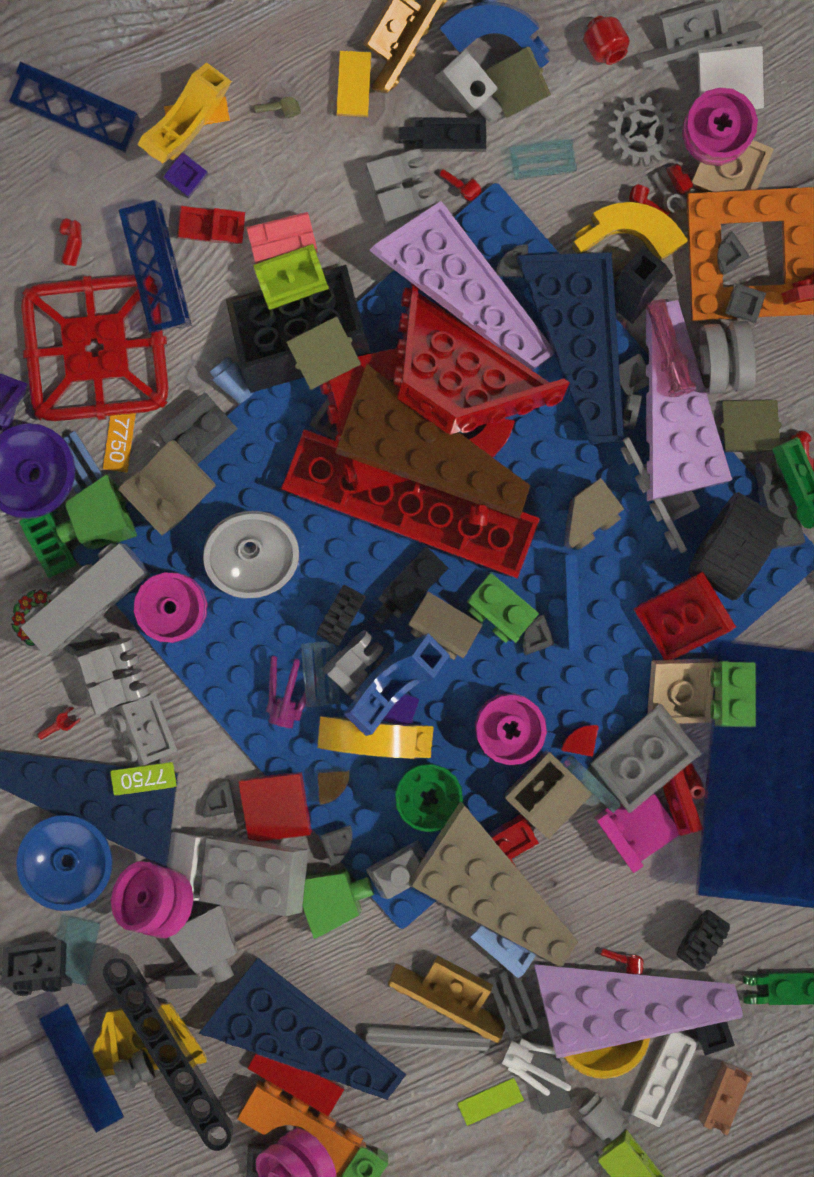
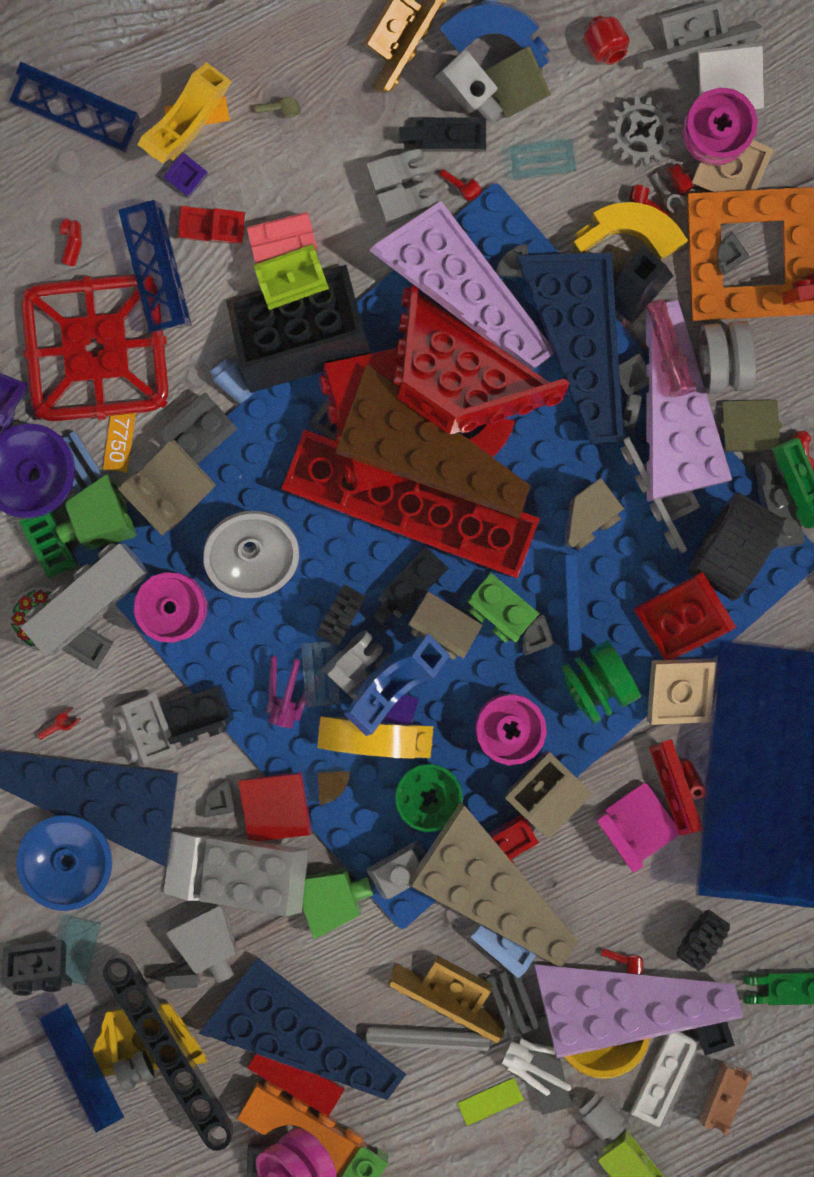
(96, 671): light grey legs -> none
(143, 778): lime sticker -> none
(152, 900): dark pink wheel -> none
(197, 714): none -> black bracket
(323, 353): olive piece -> none
(337, 843): dark grey tile -> none
(353, 84): yellow tile -> none
(479, 515): red hand -> none
(581, 740): red tile -> none
(592, 783): clear light blue tile -> none
(600, 682): none -> green wheel
(645, 758): light grey tile -> none
(734, 694): bright green bracket -> none
(745, 303): dark grey tile -> none

